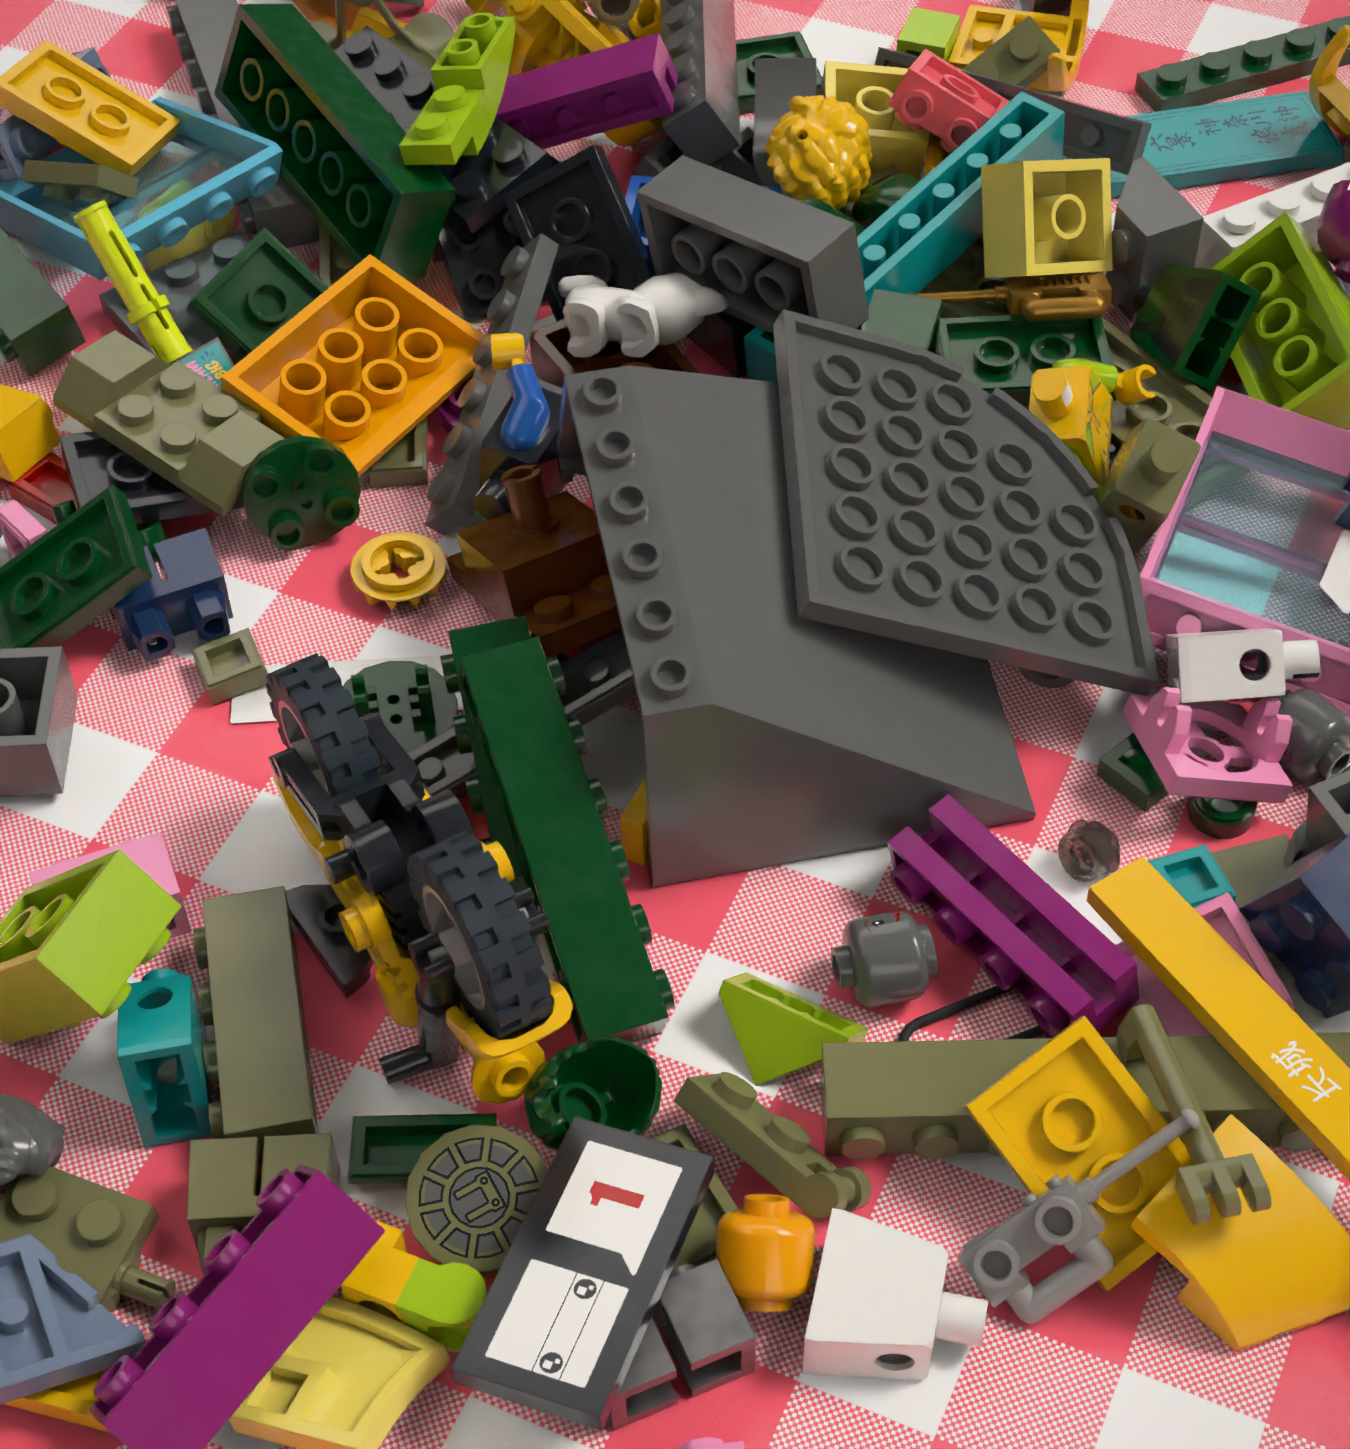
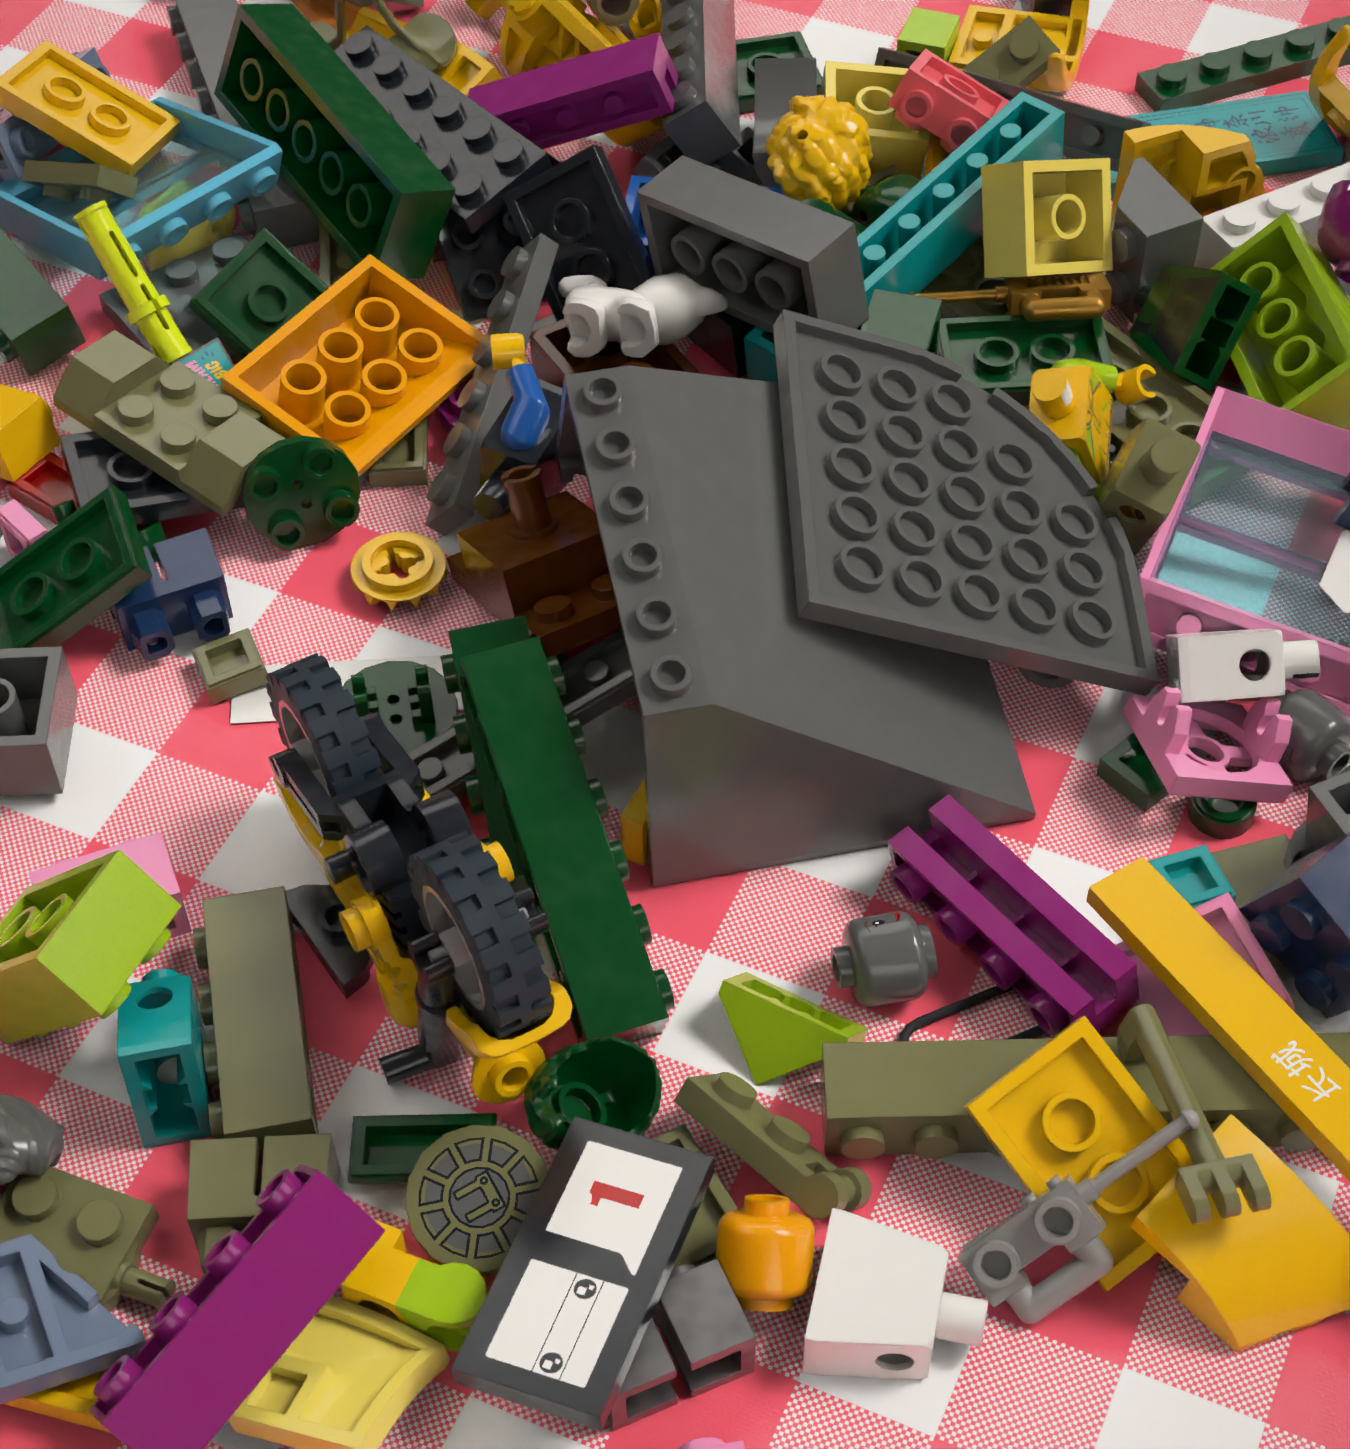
(466, 95): lime slope -> none
(1089, 851): clear smoke plate -> none
(1202, 163): none -> yellow slope

